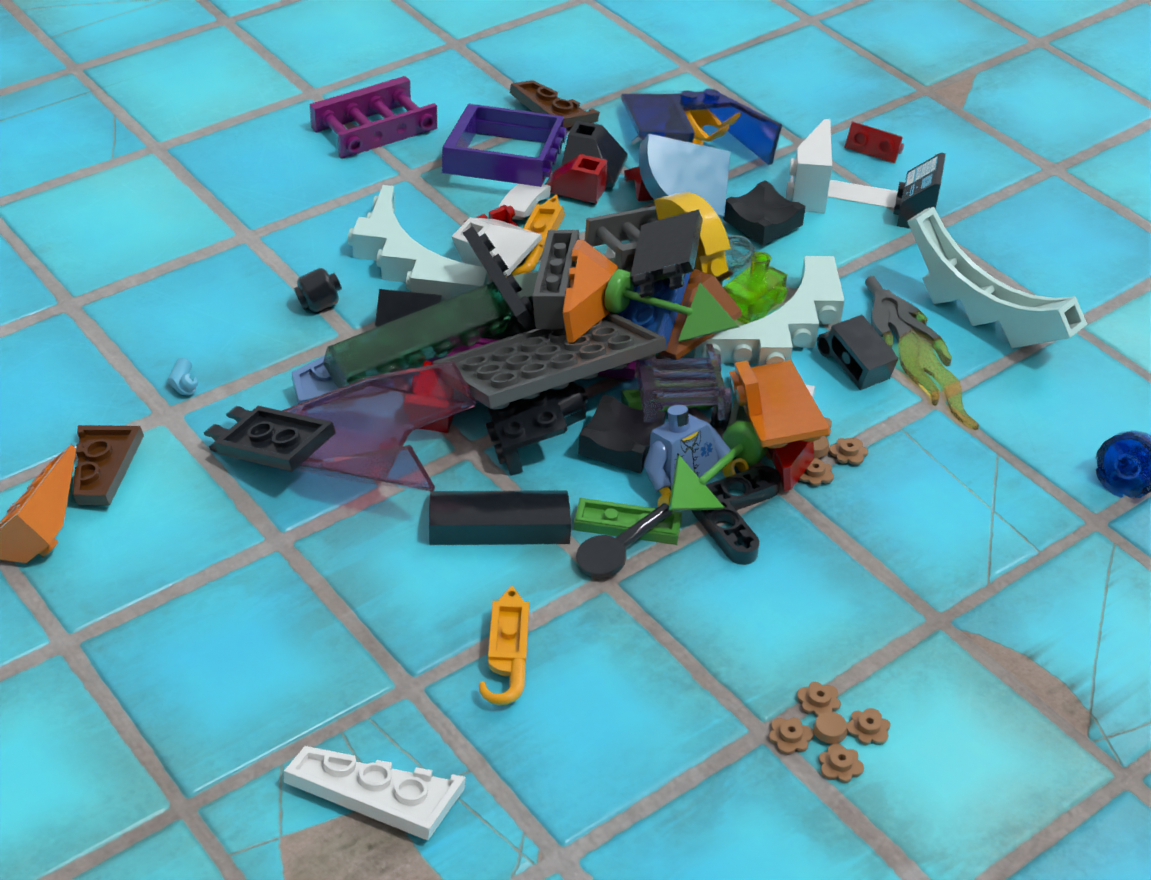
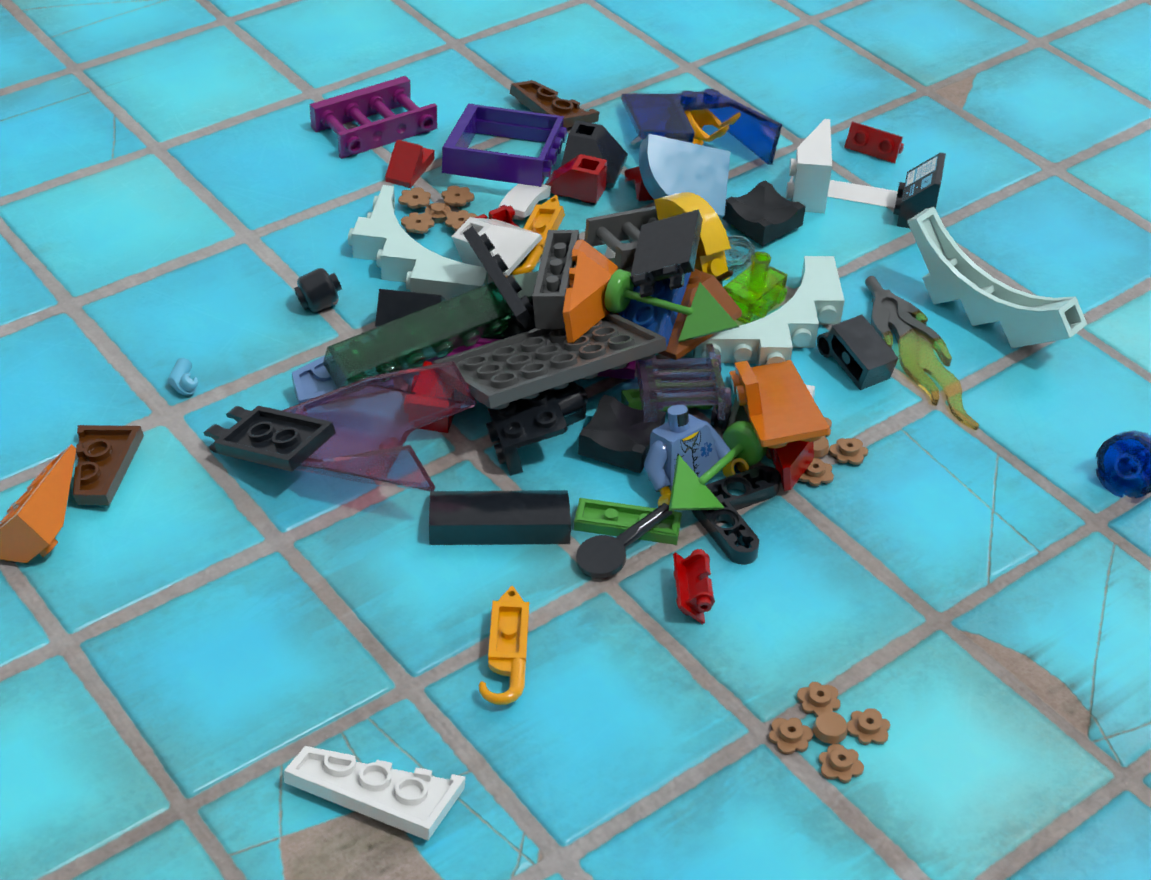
(408, 163): none -> red slope
(435, 212): none -> medium nougat plant
(693, 584): none -> red hinge

